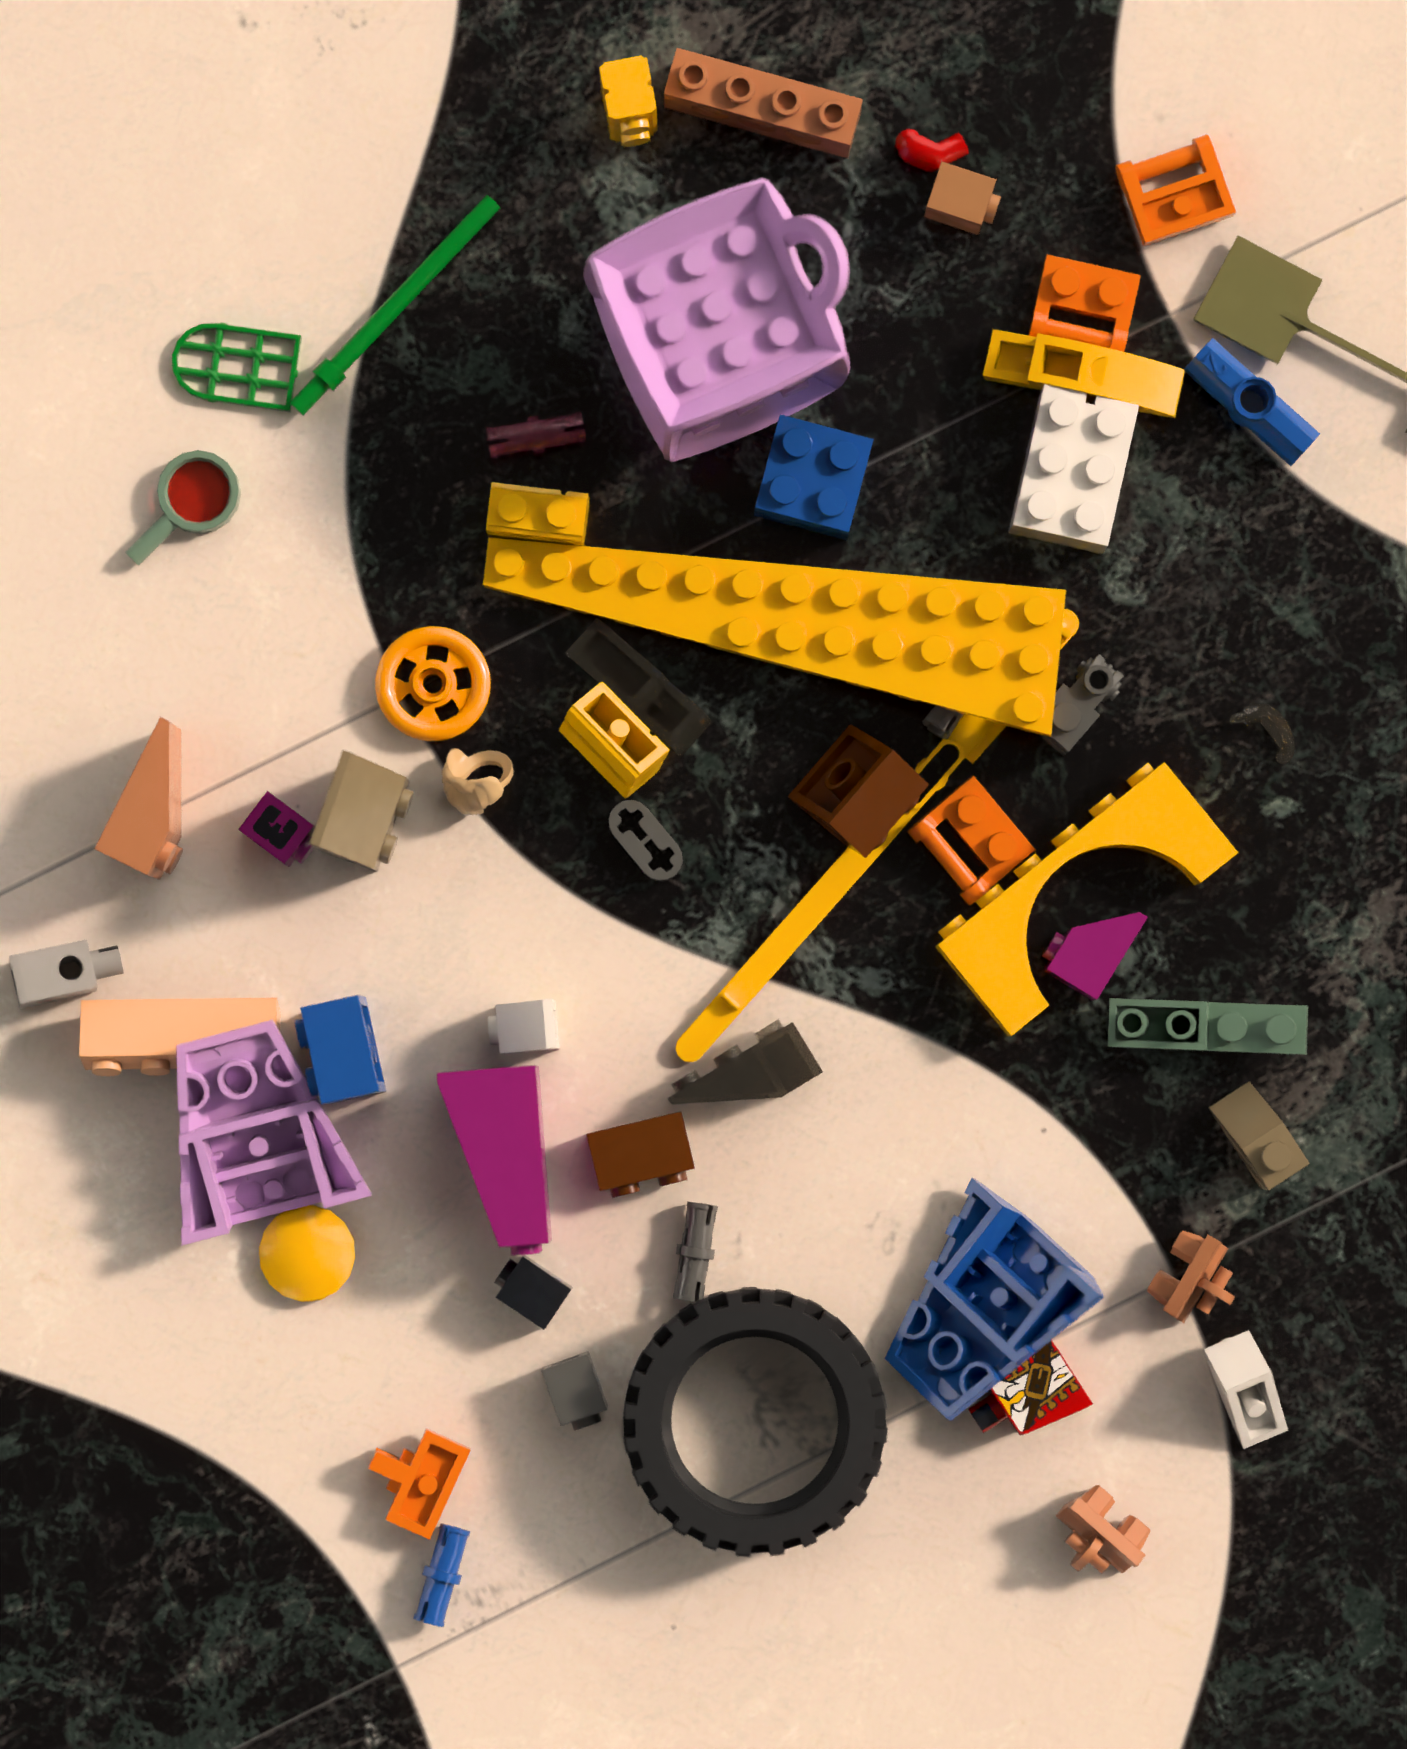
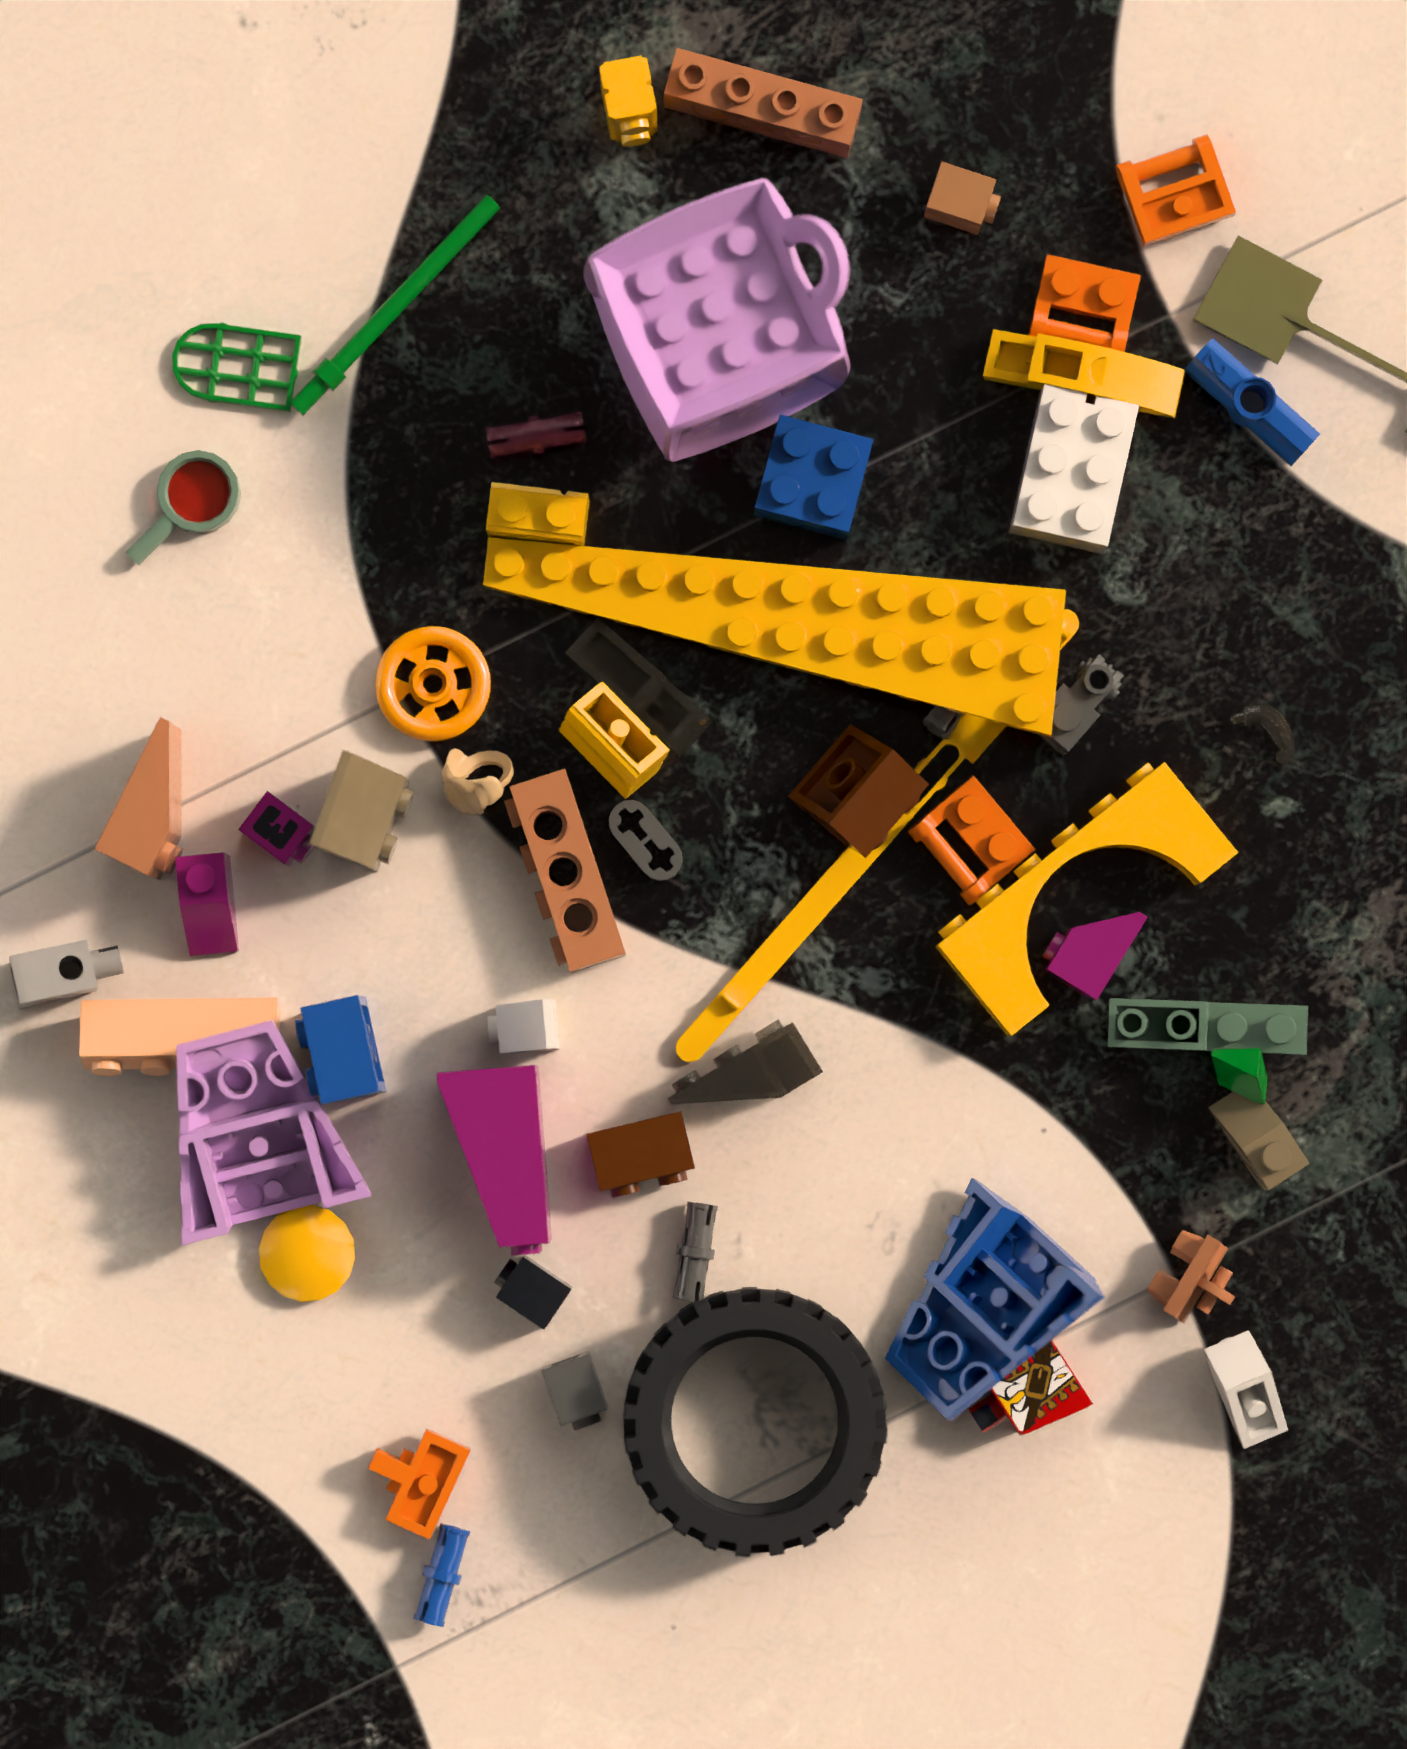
(207, 903): none -> magenta slope
(555, 796): none -> nougat brick
(928, 154): red arm -> none
(1096, 1538): nougat hips -> none
(1242, 1072): none -> green slope

